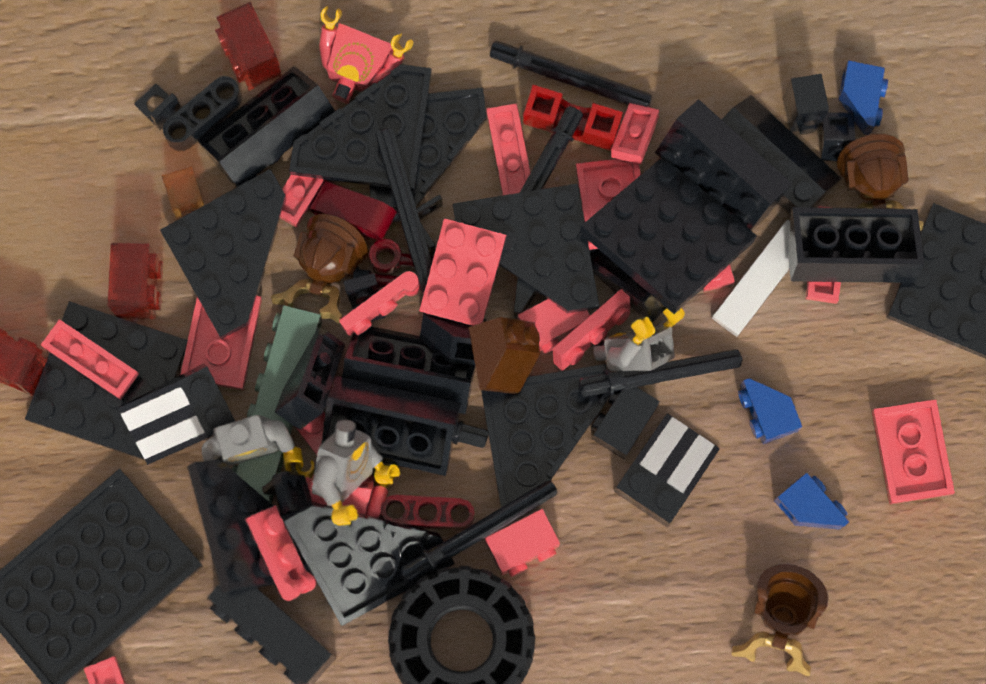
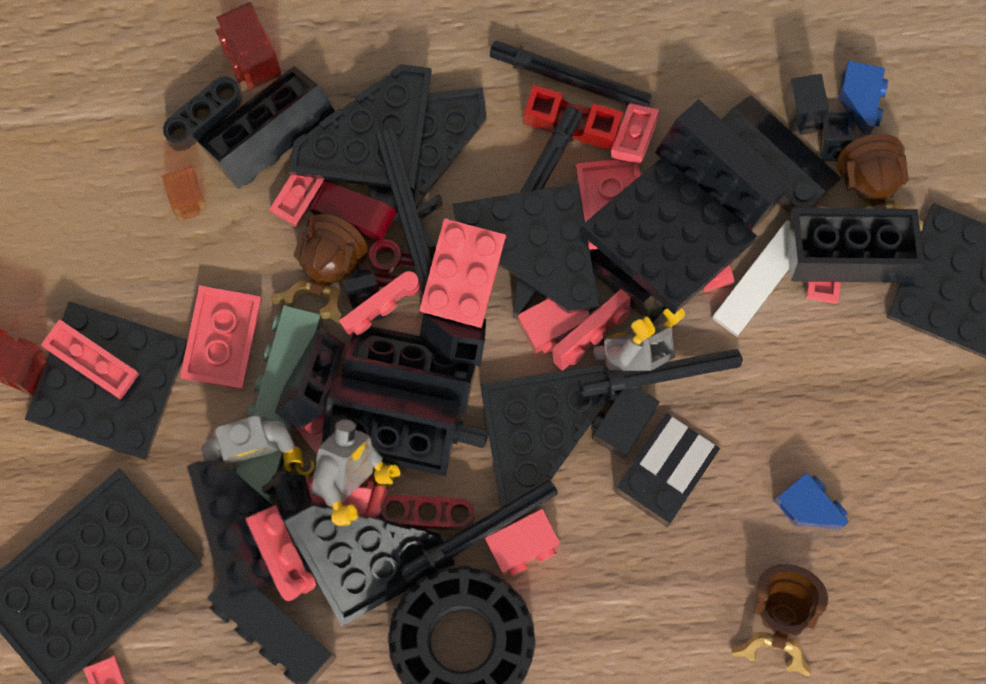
(134, 281): clear red brick -> none
(163, 111): black bracket -> none
(176, 414): black slope -> none
(227, 249): black plate -> none
(355, 57): coral torso -> none
(504, 353): reddish brown slope -> none
(508, 147): coral plate -> none
(771, 411): blue slope -> none
(913, 452): coral plate -> none

